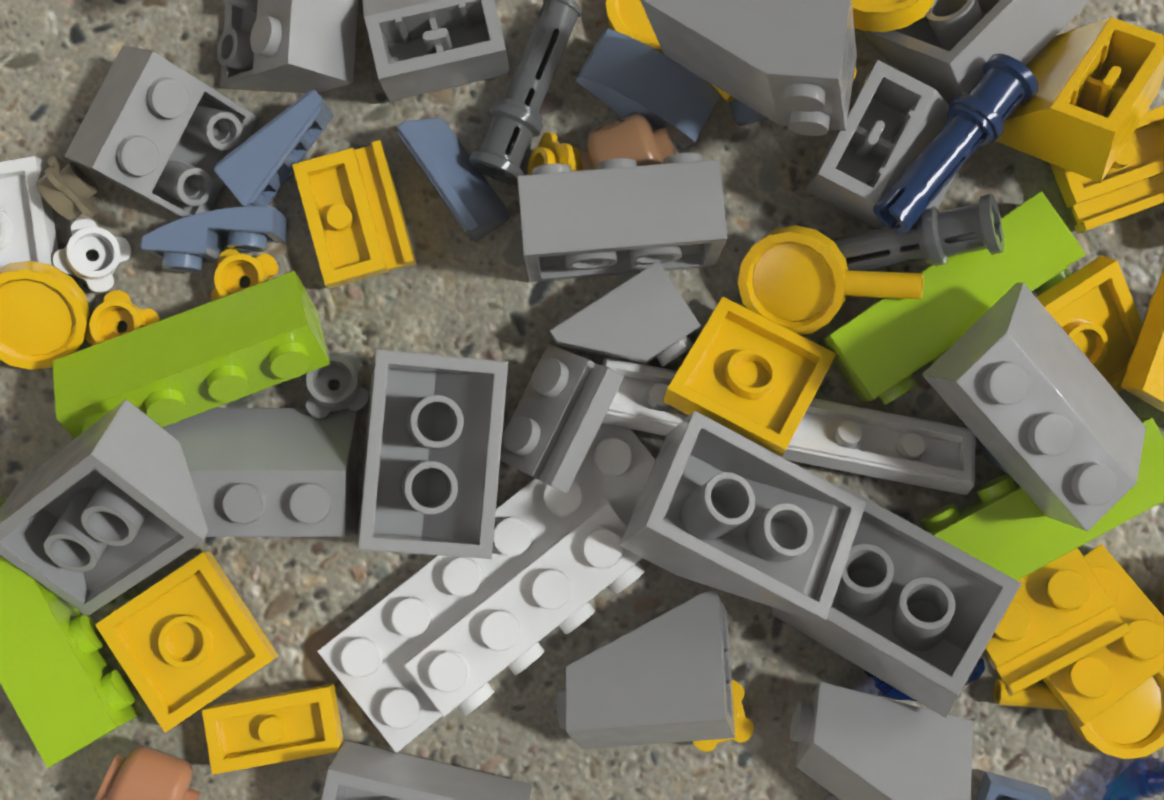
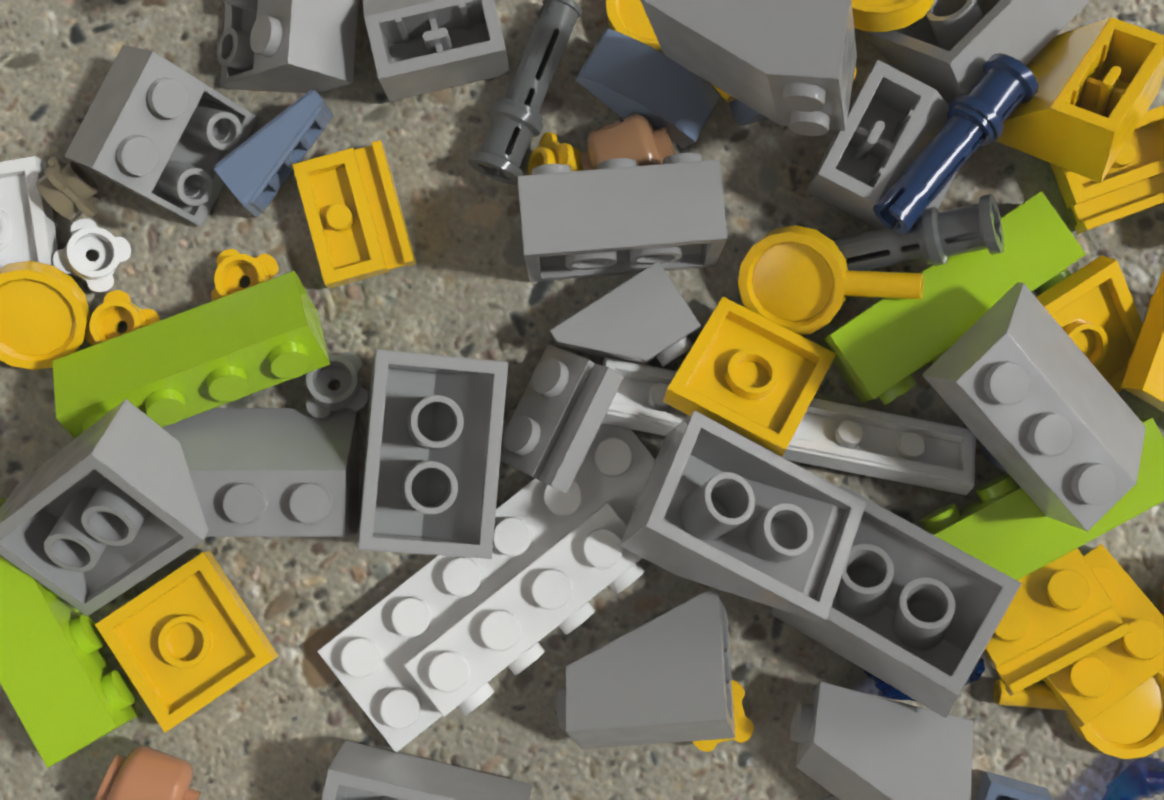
(202, 236): sand blue slope -> none
(273, 728): yellow plate -> none
(452, 177): sand blue slope -> none

